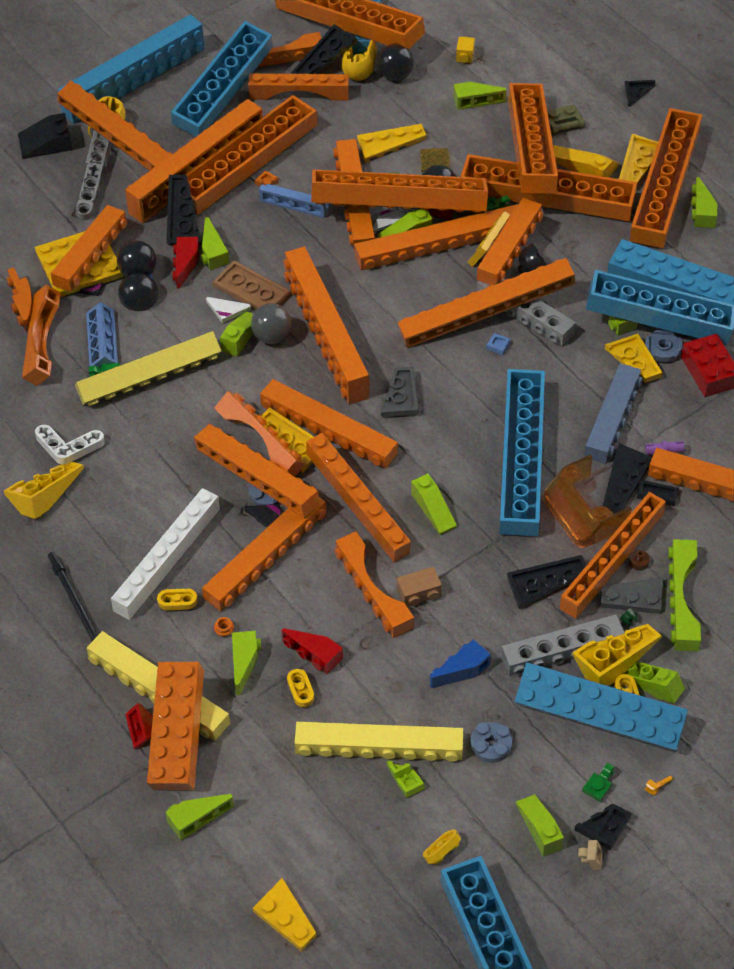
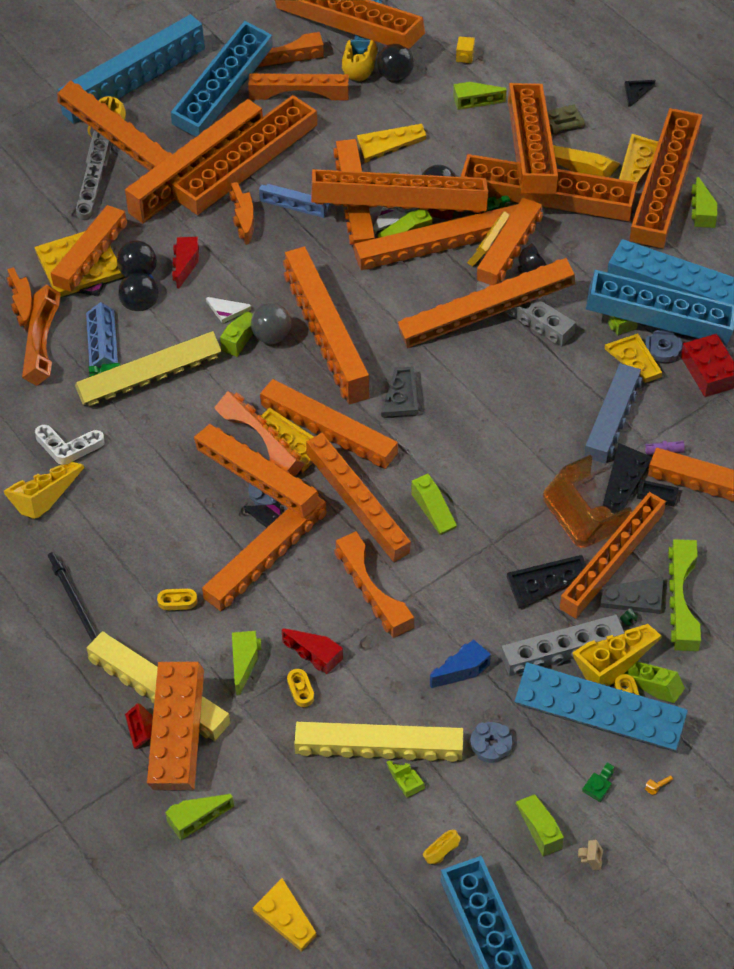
(45, 137): black slope -> none
(165, 554): white brick -> none
(181, 213): black wing -> none
(213, 248): lime slope -> none
(223, 622): orange plate -> none
(243, 212): none -> orange slope
(249, 286): medium nougat tile -> none
(266, 178): orange tile -> none
(328, 48): black wing -> none
(419, 586): medium nougat piece -> none
(434, 156): clear yellow piece -> none
(498, 344): medium blue tile -> none
(522, 453): dark azure brick -> none
(605, 825): black wing -> none
(639, 560): reddish brown tile -> none

